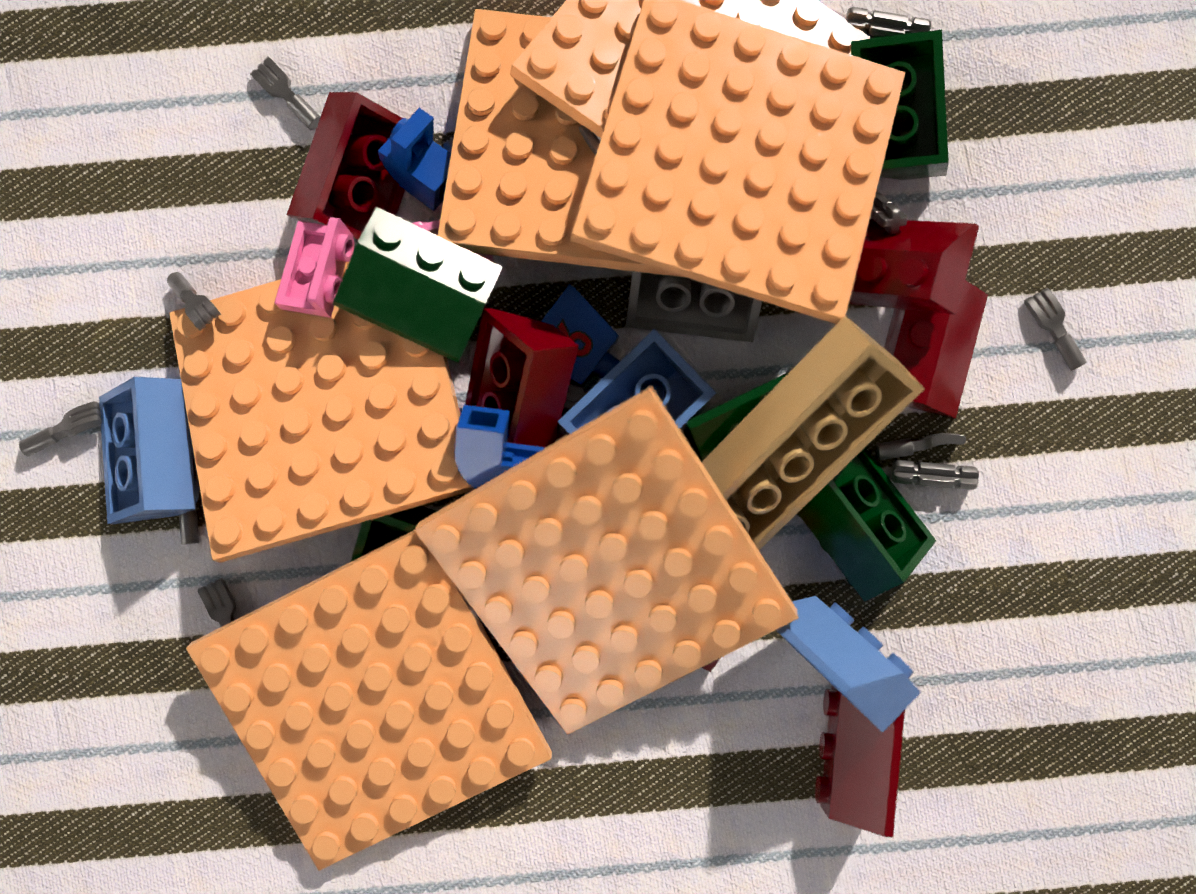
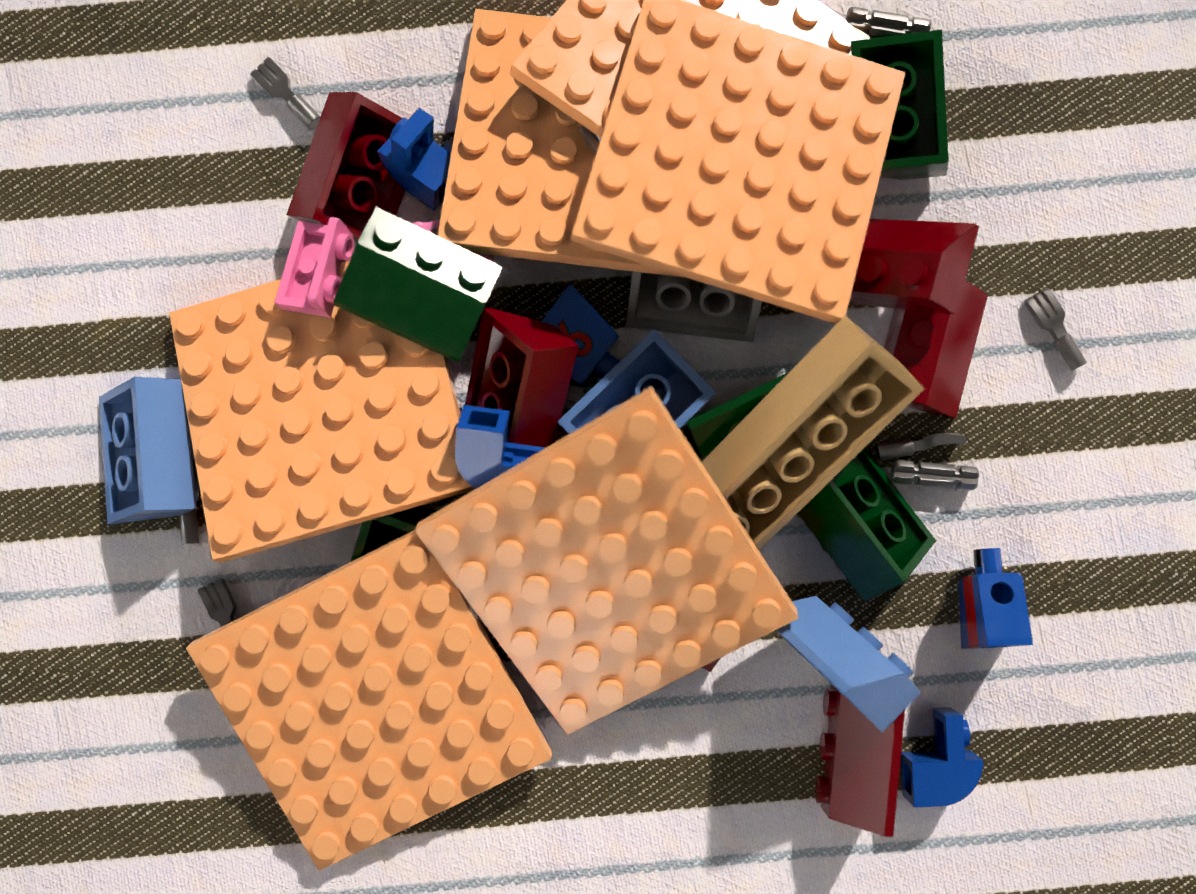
(73, 423): flat silver piece -> none
(197, 307): flat silver piece -> none
(887, 214): flat silver axle -> none
(943, 774): none -> blue brick
(993, 605): none -> blue torso

